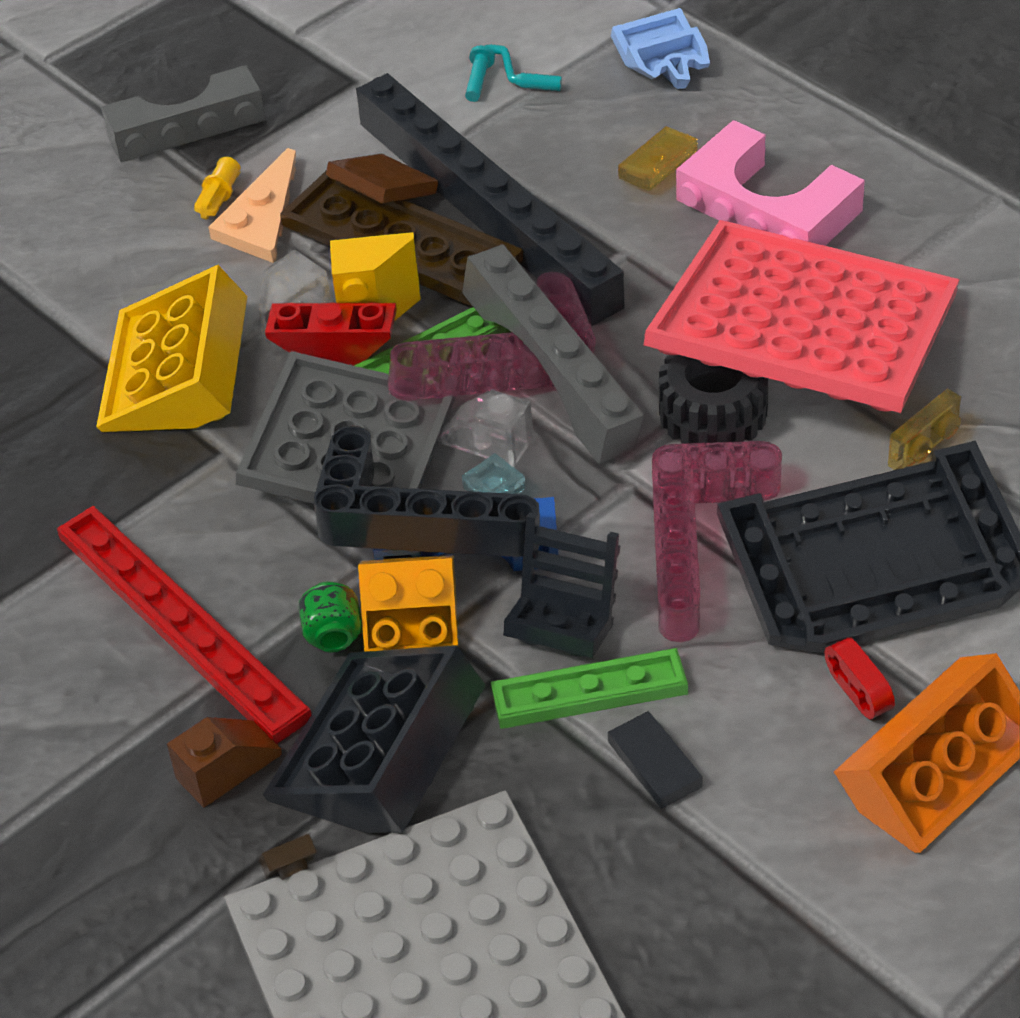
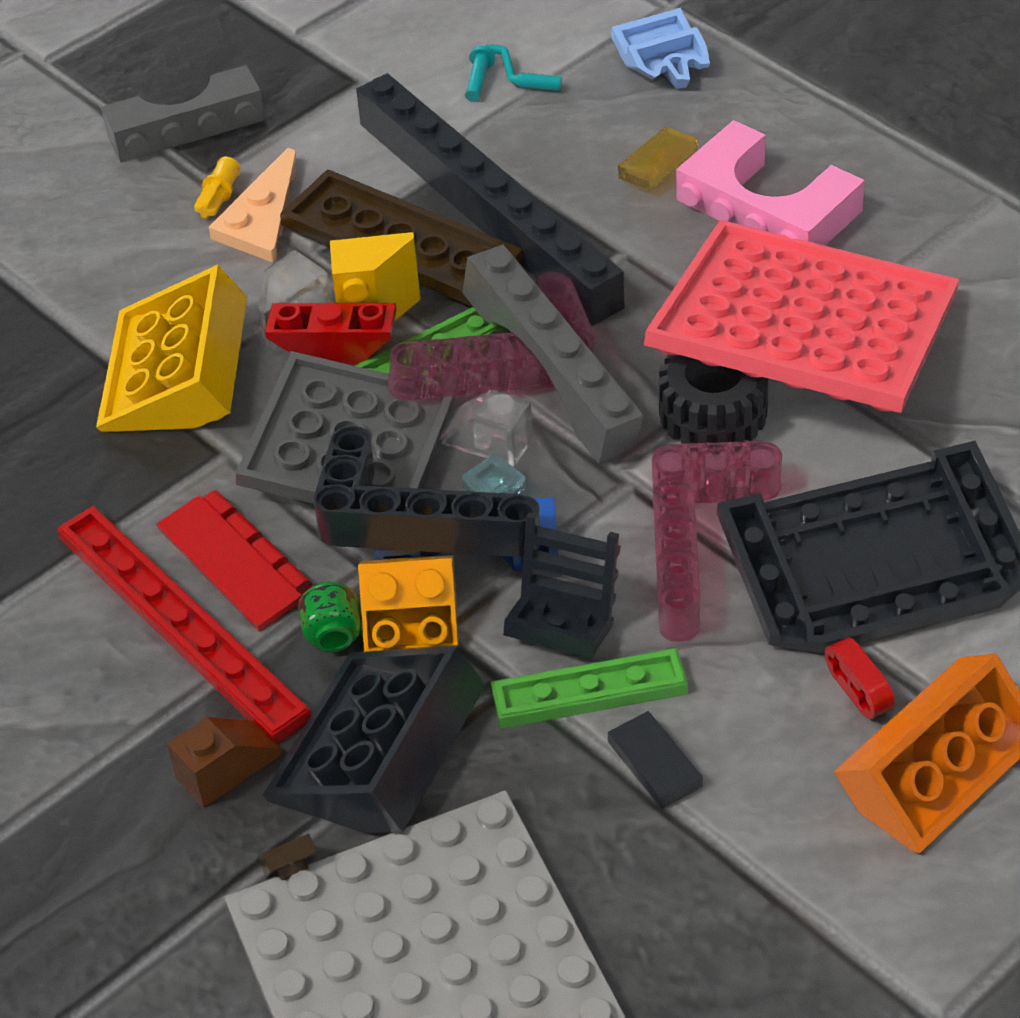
(235, 558): none -> red windscreen
(381, 178): reddish brown tile -> none
(925, 430): clear yellow plate -> none

